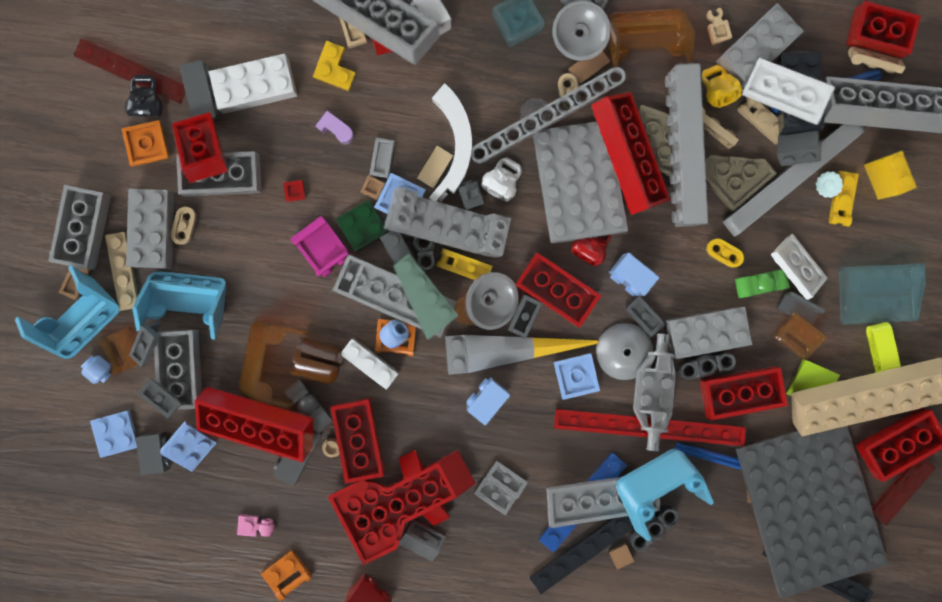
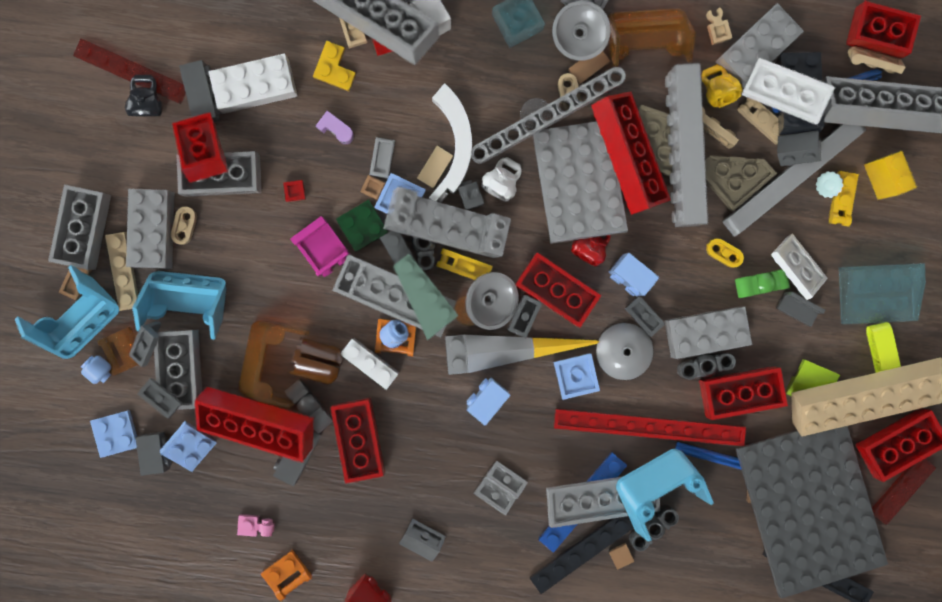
(145, 143): orange plate -> none
(330, 447): tan plate -> none
(420, 493): red piece -> none
(655, 392): light grey plate -> none
(804, 332): clear orange plate -> none

